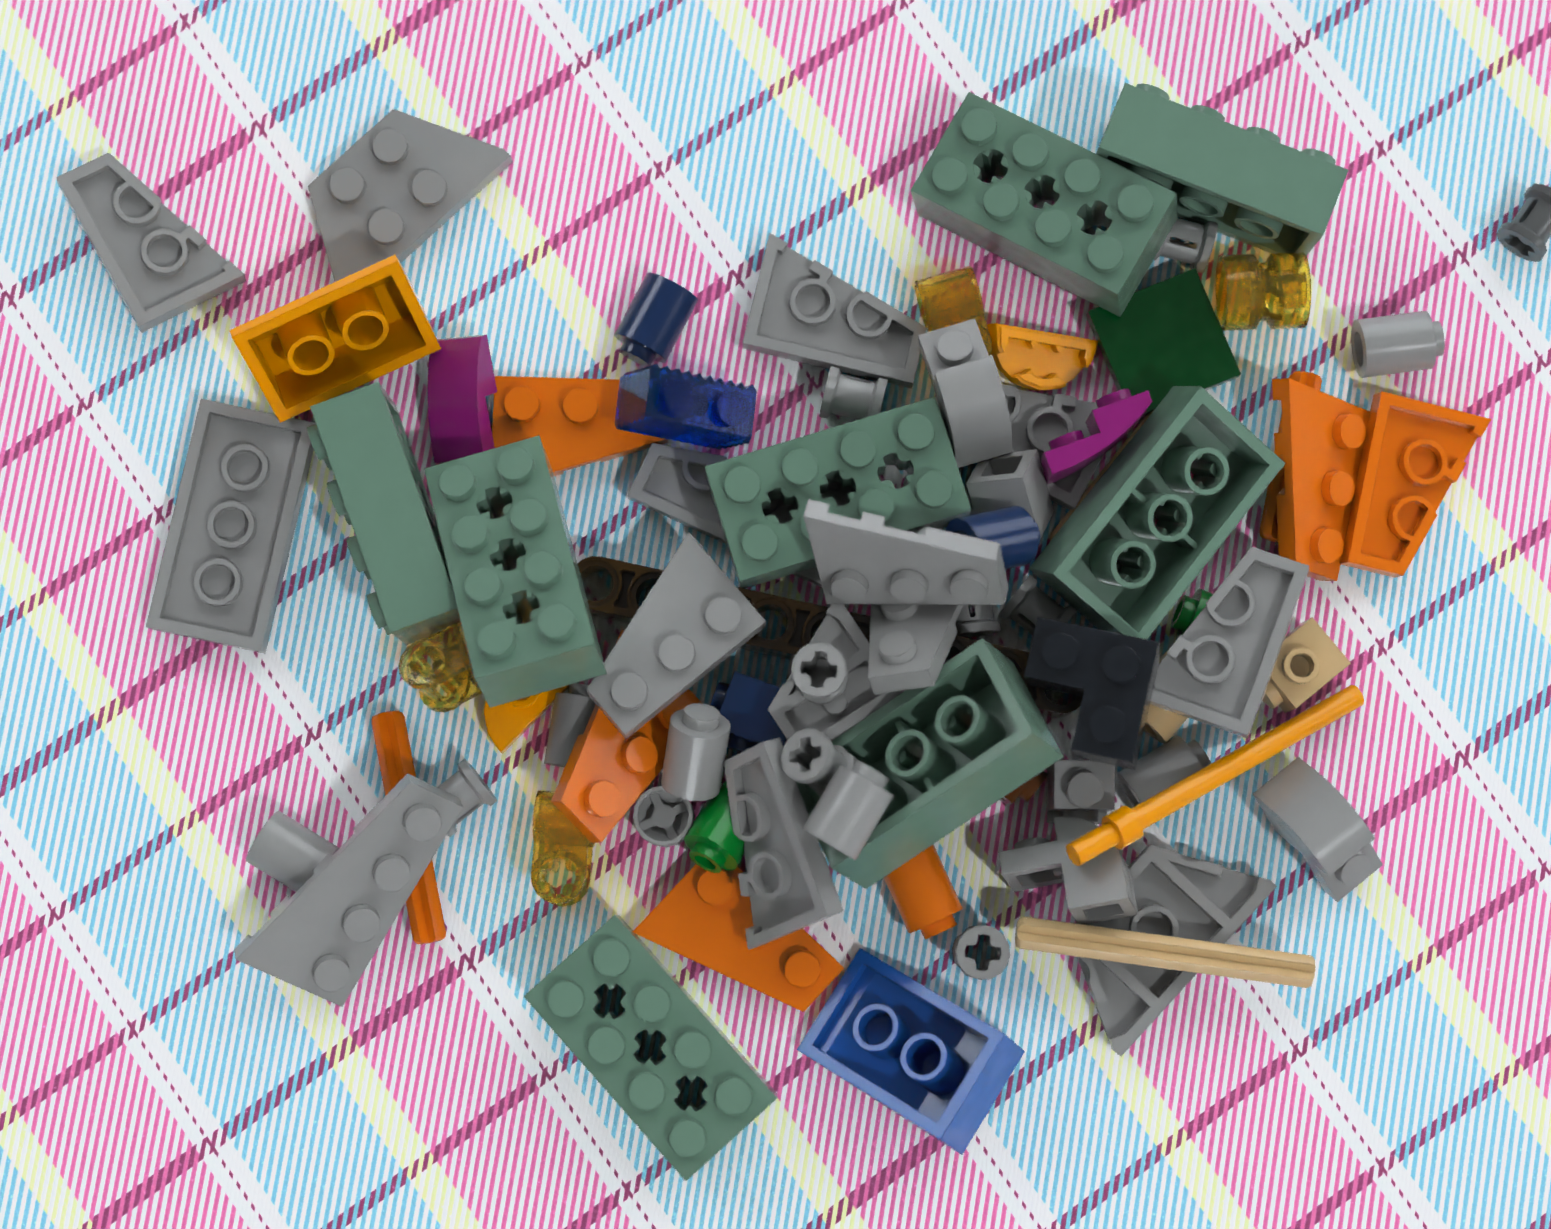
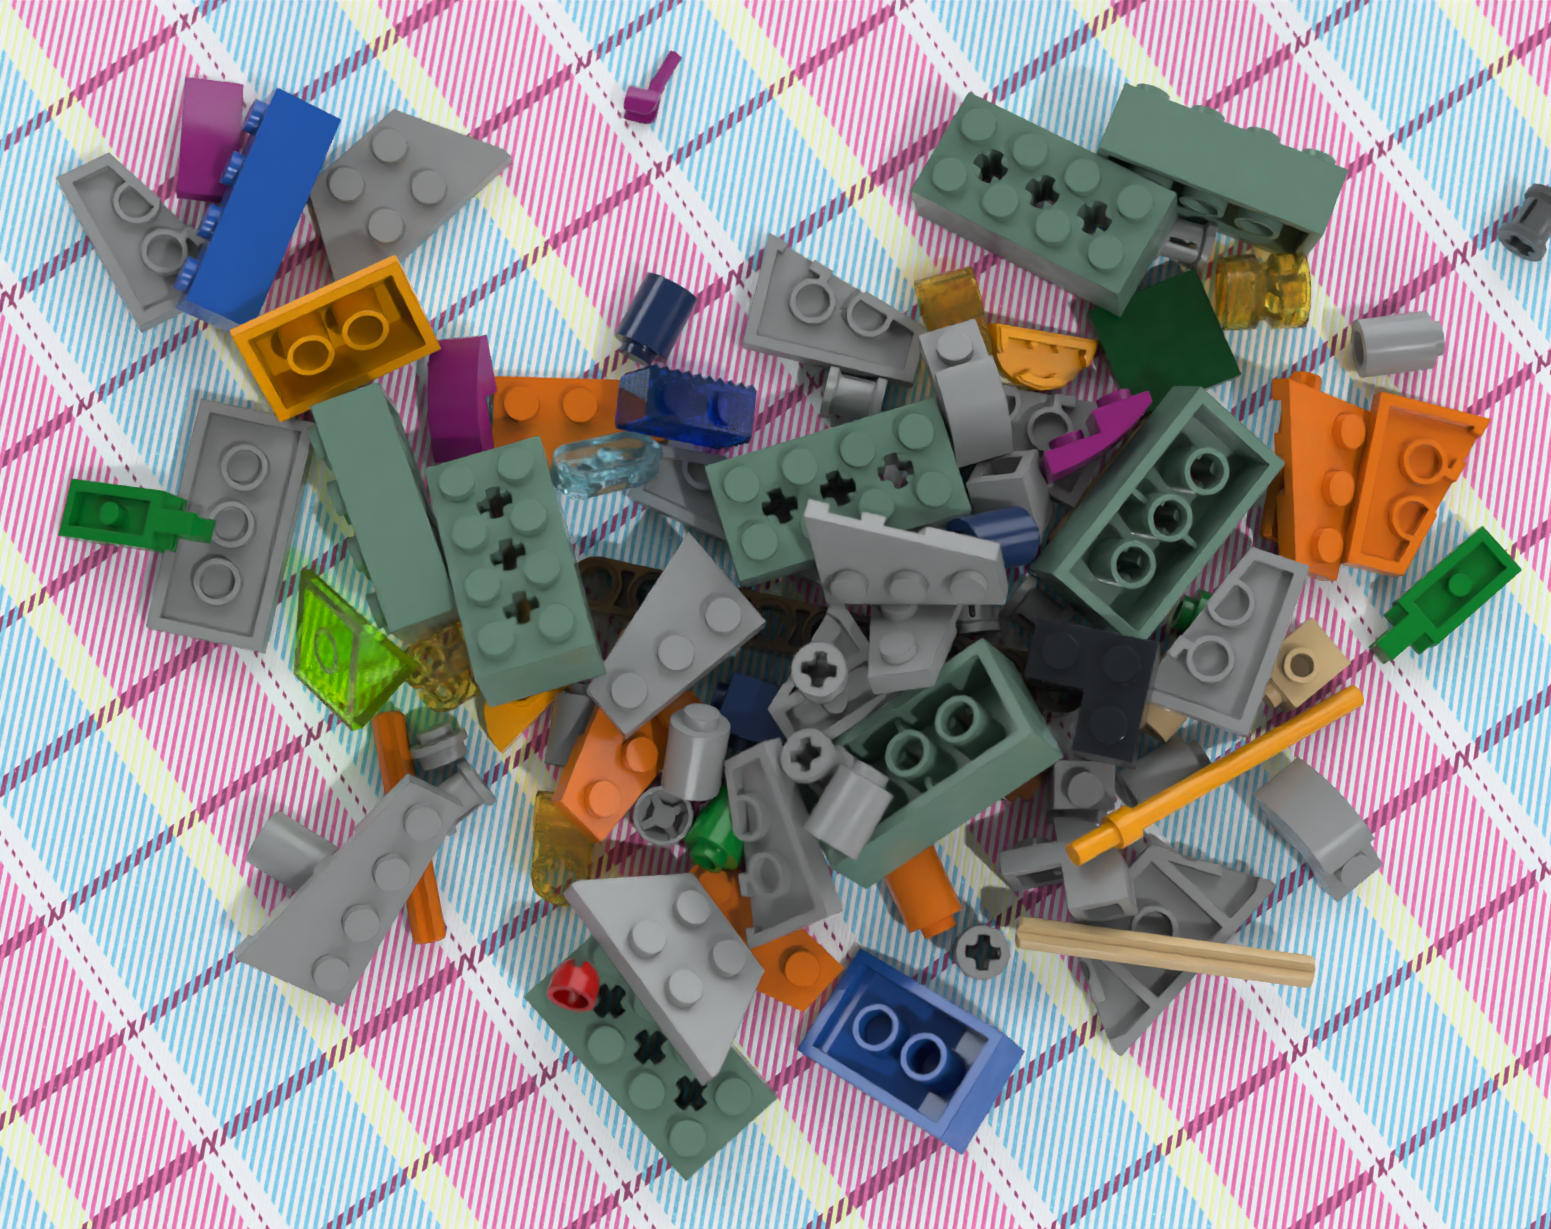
(130, 517): none -> green hinge
(208, 136): none -> magenta slope
(257, 212): none -> blue brick
(344, 654): none -> clear neon green slope
(439, 745): none -> light grey plate
(574, 986): none -> red hinge
(605, 464): none -> clear light blue plate
(643, 104): none -> magenta hand
(675, 958): none -> light grey wing
(1446, 596): none -> green hinge

